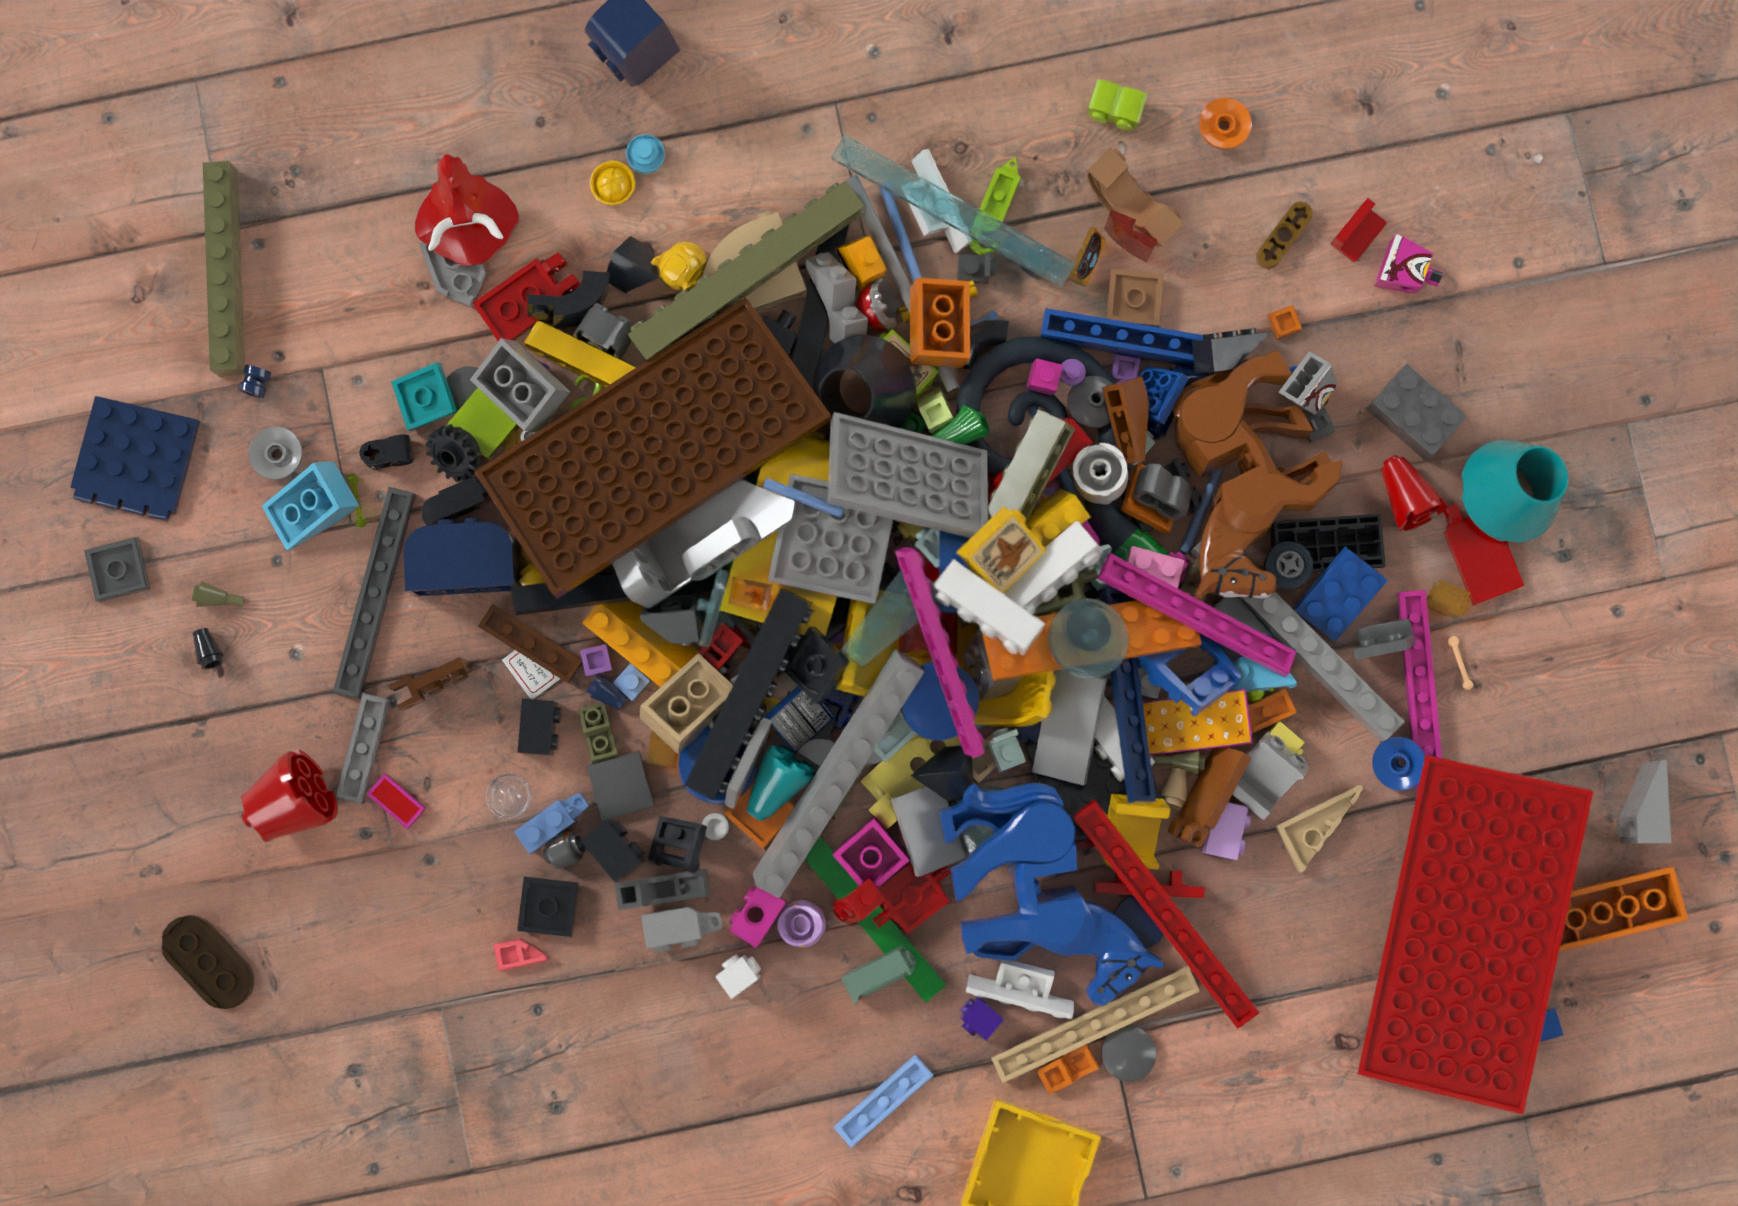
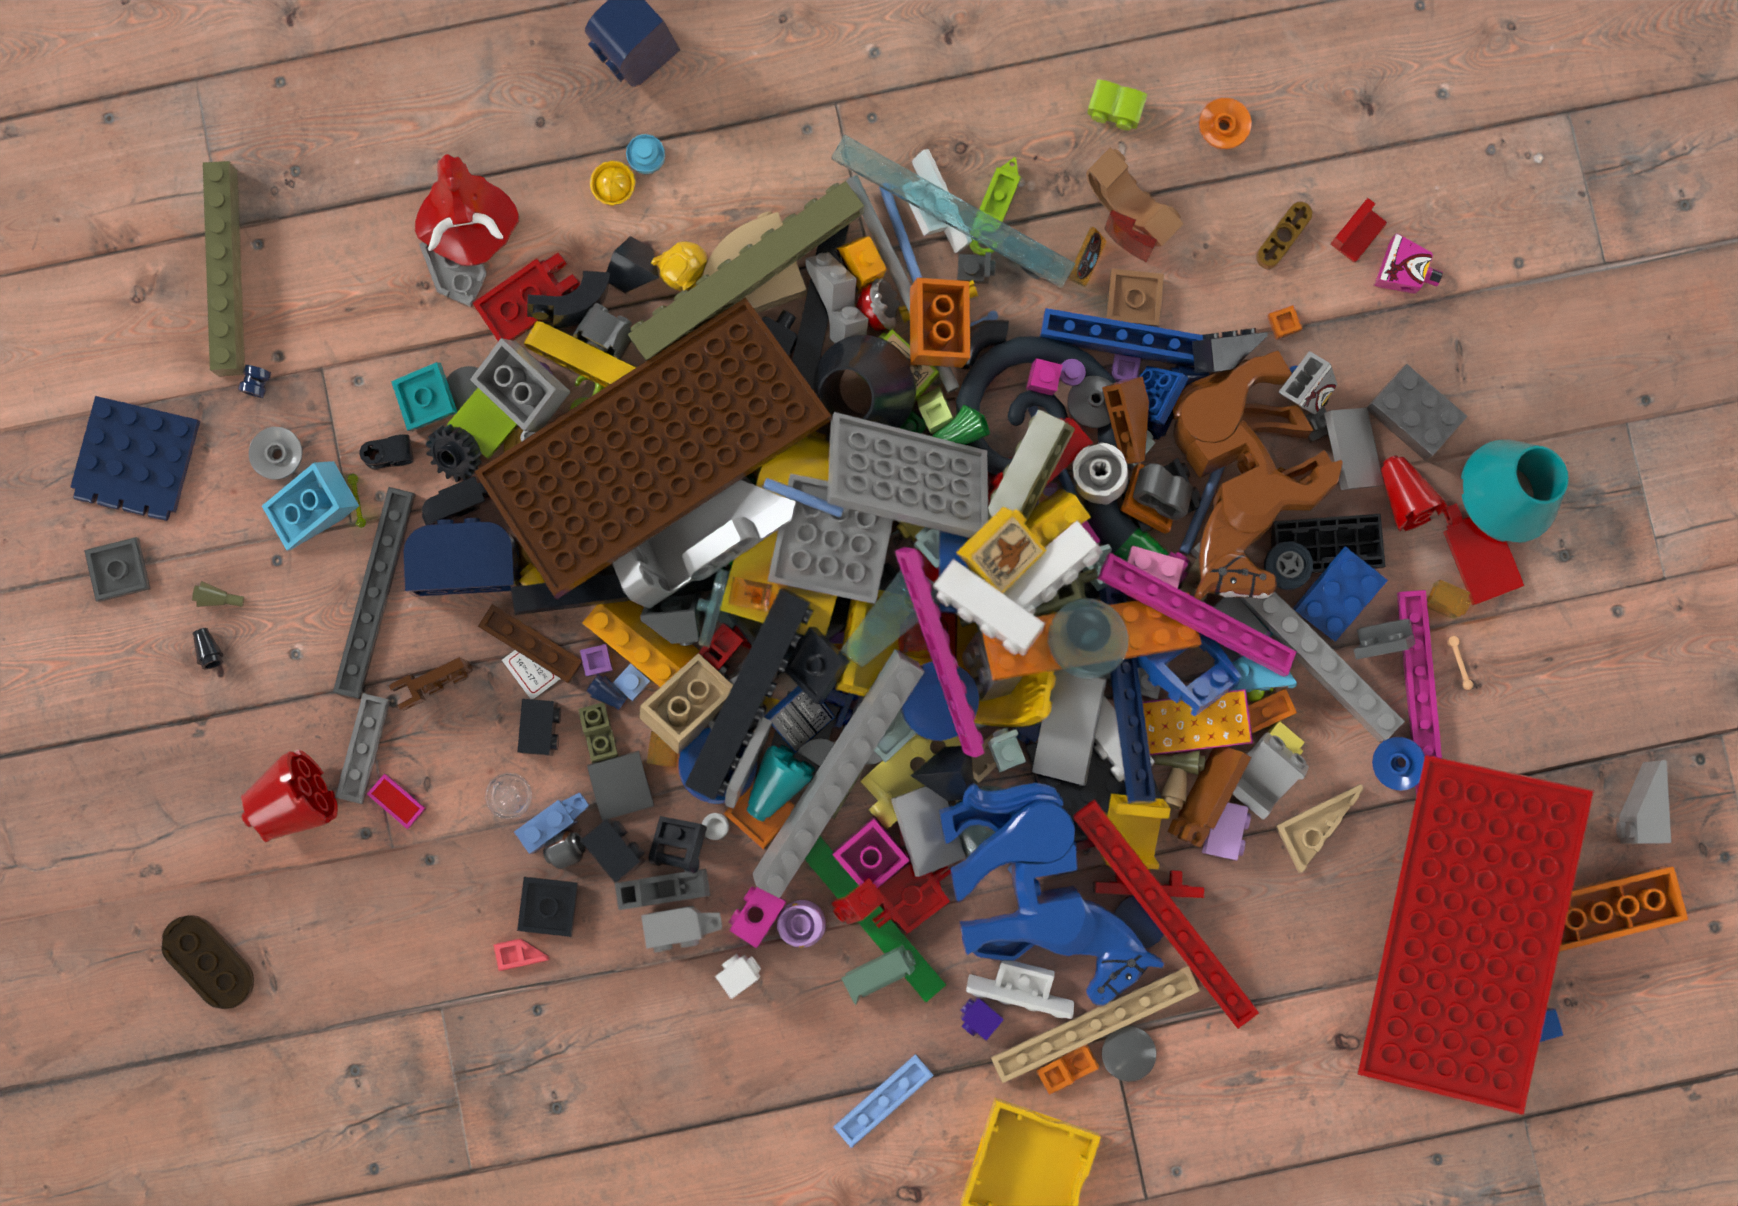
(1354, 445): none -> light grey tile

